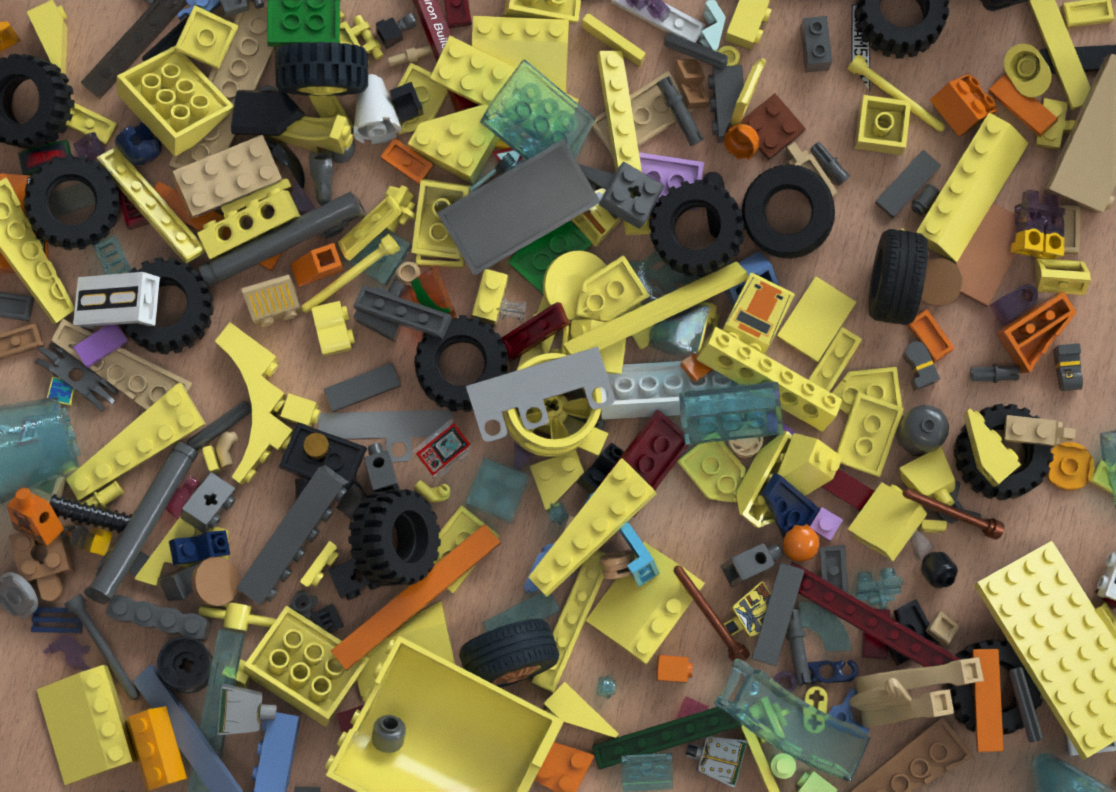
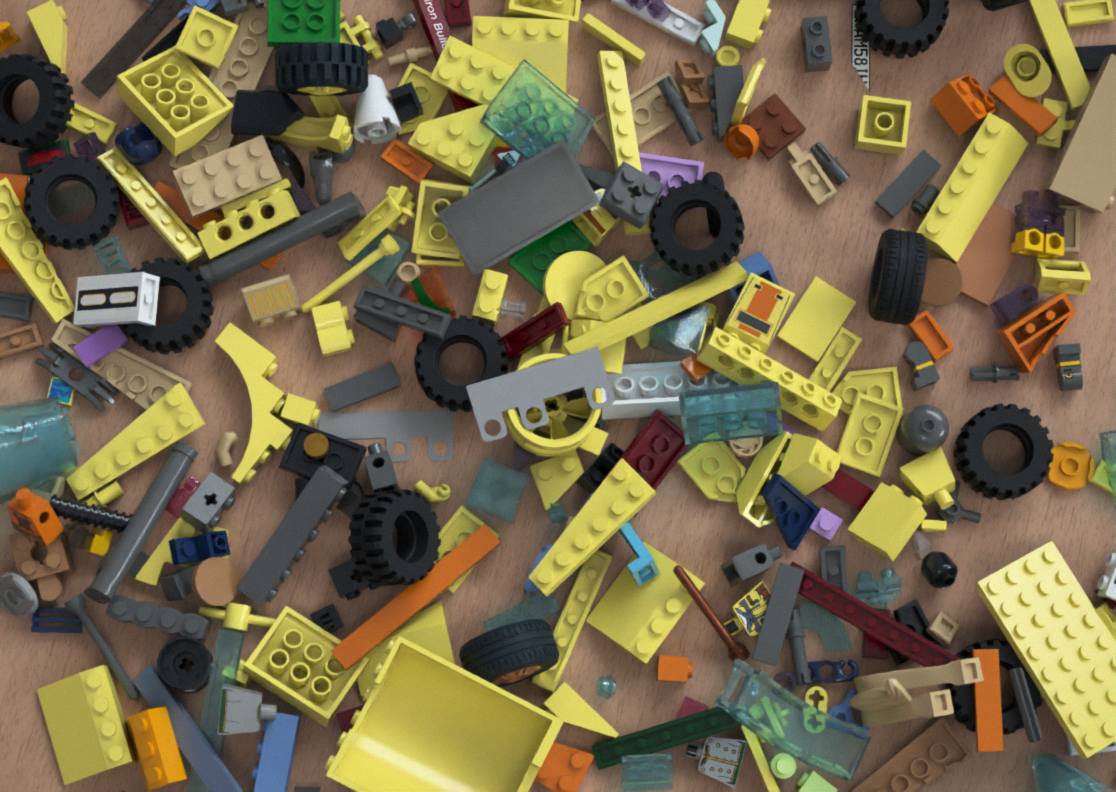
(72, 650): clear purple piece -> none
(211, 459): light yellow tile -> none
(219, 425): dark grey axle -> none
(300, 598): dark grey plate -> none
(317, 265): orange slope -> none
(327, 556): light yellow tile -> none
(388, 734): dark grey head -> none
(442, 449): slope -> none
(616, 564): light nougat wheel -> none
(696, 51): dark grey axle -> none
(779, 179): black tyre -> none
(801, 543): orange hair -> none
(860, 67): light yellow piece -> none
(989, 453): light yellow slope -> none
(990, 527): copper piece -> none
(1036, 431): tan hinge -> none

